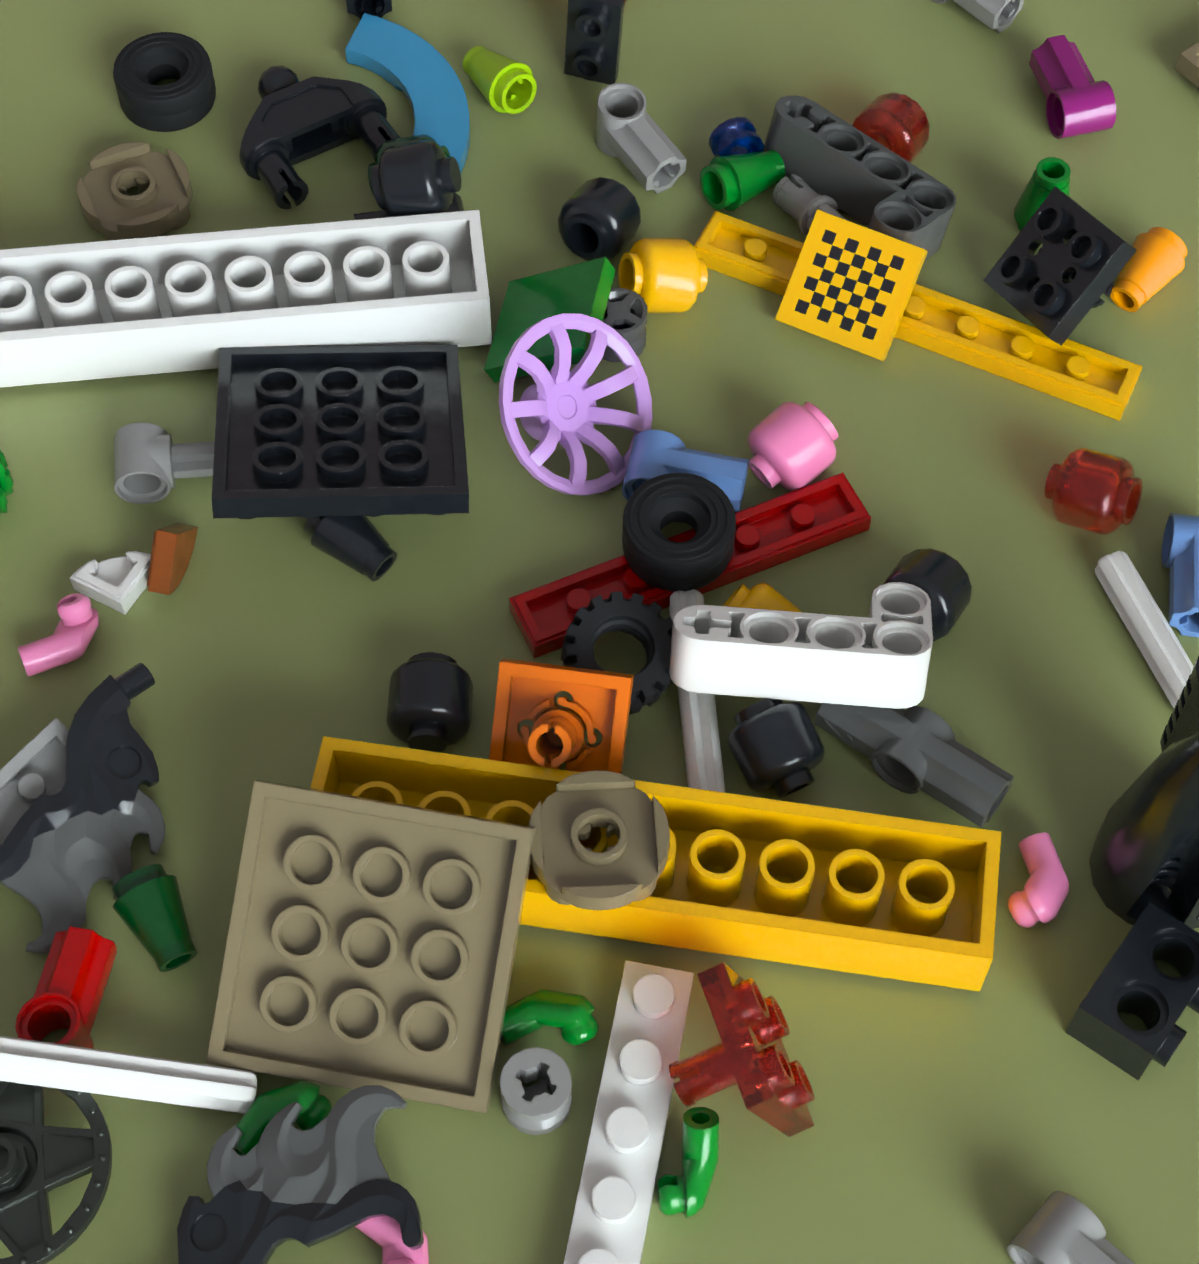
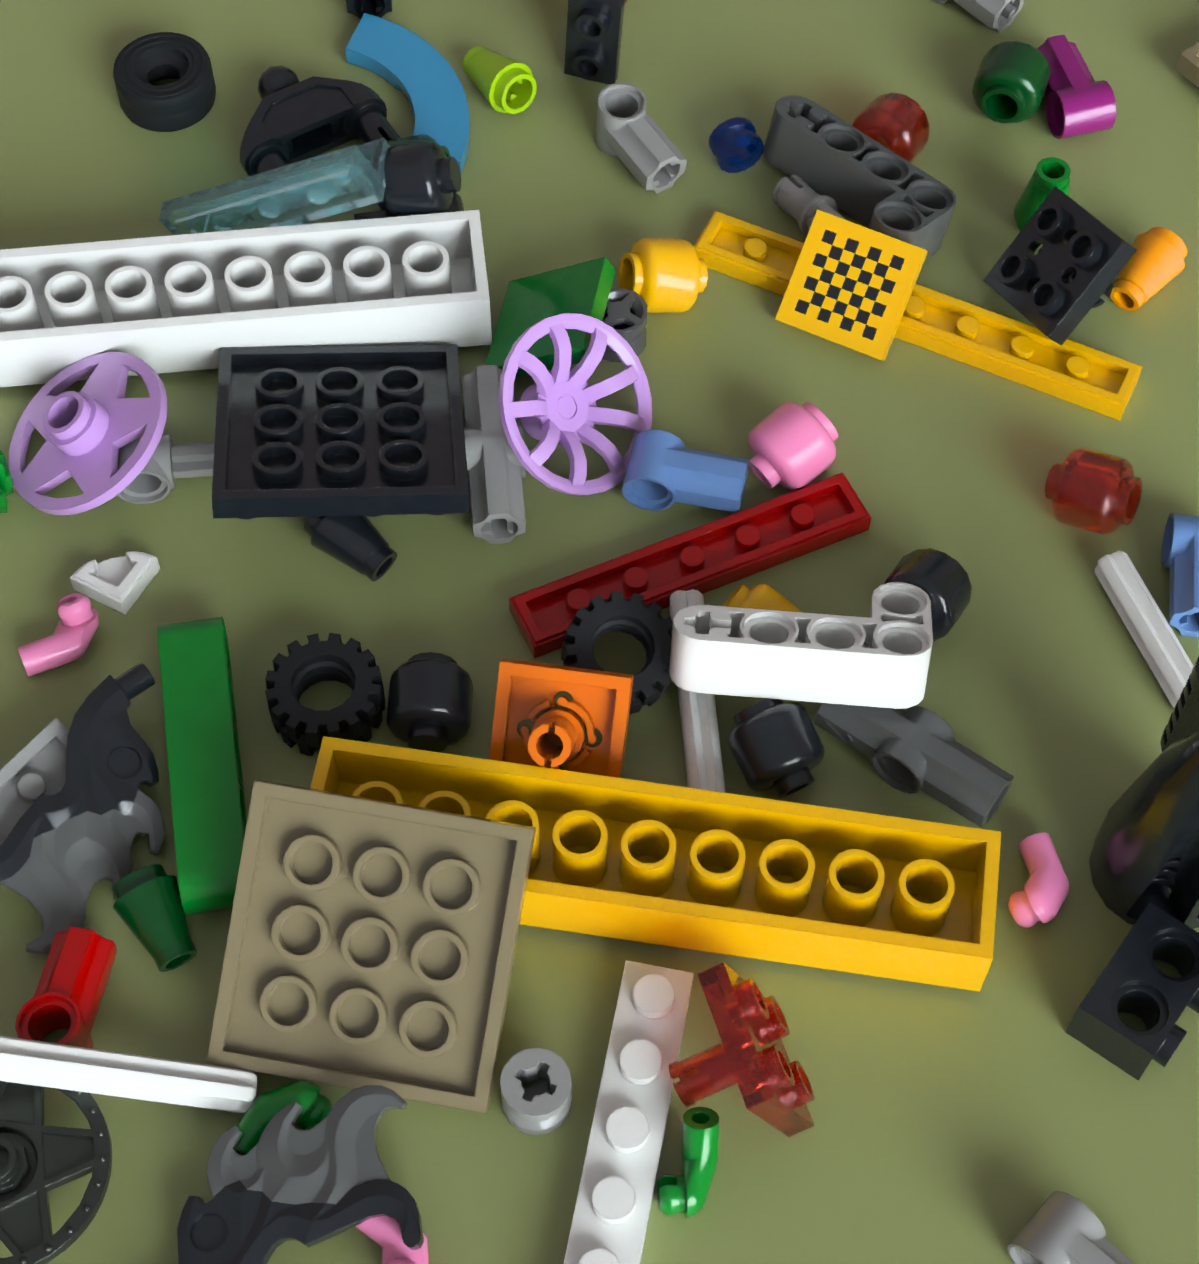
(86, 433): none -> lavender wheel
(149, 214): dark tan plate -> none
(170, 557): dark orange tile -> none
(202, 761): none -> green beam
(286, 194): none -> clear light blue fence
(317, 663): none -> black tyre
(491, 463): none -> light grey piece
(550, 1009): green arm -> none
(599, 219): black head -> none
(607, 878): dark tan plate -> none
(686, 500): black tyre -> none
(740, 177): green cone -> none
(1011, 82): none -> dark green head

